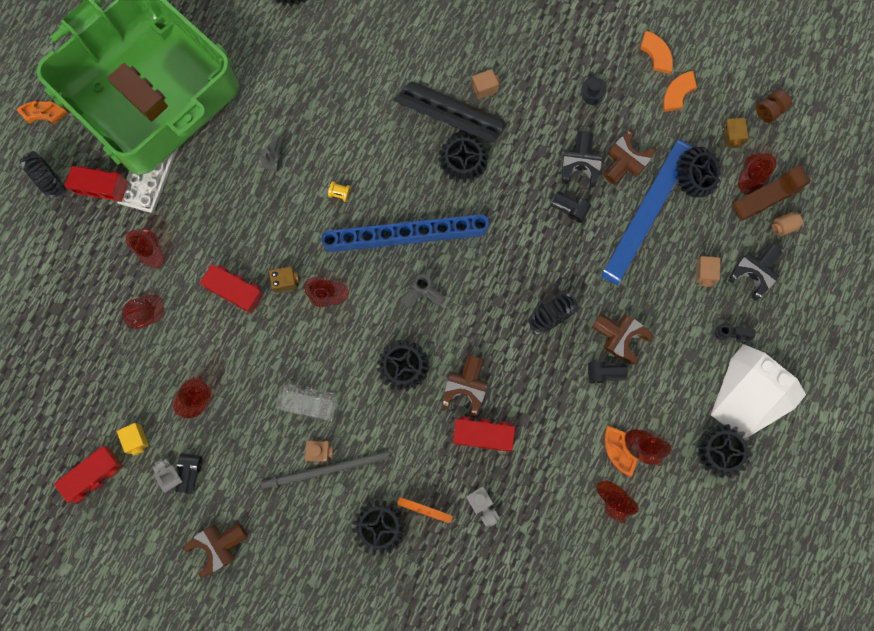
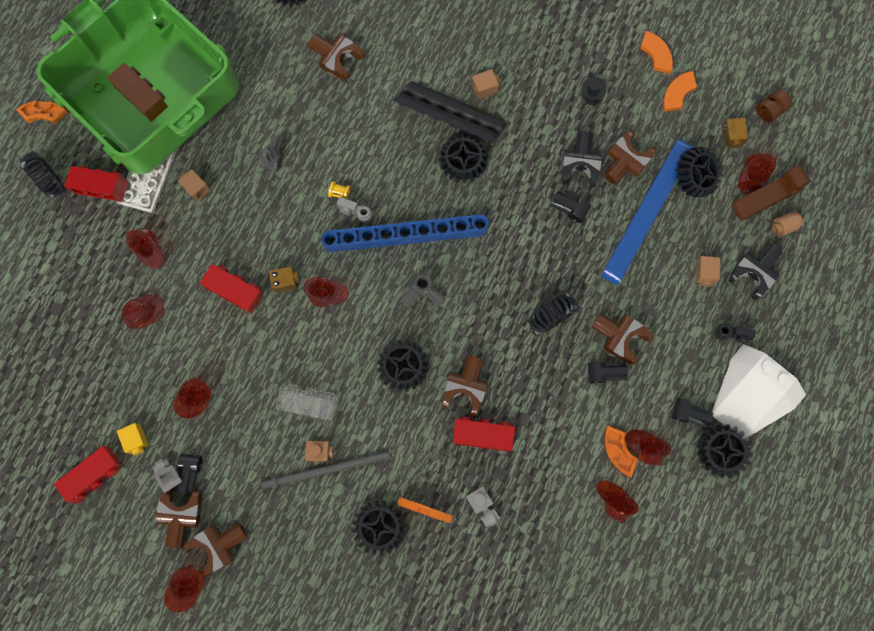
(178, 517): none -> reddish brown connector
(183, 589): none -> clear red piece
(193, 185): none -> medium nougat brick
(335, 53): none -> reddish brown connector
(349, 207): none -> light grey plate
(687, 412): none -> black piece

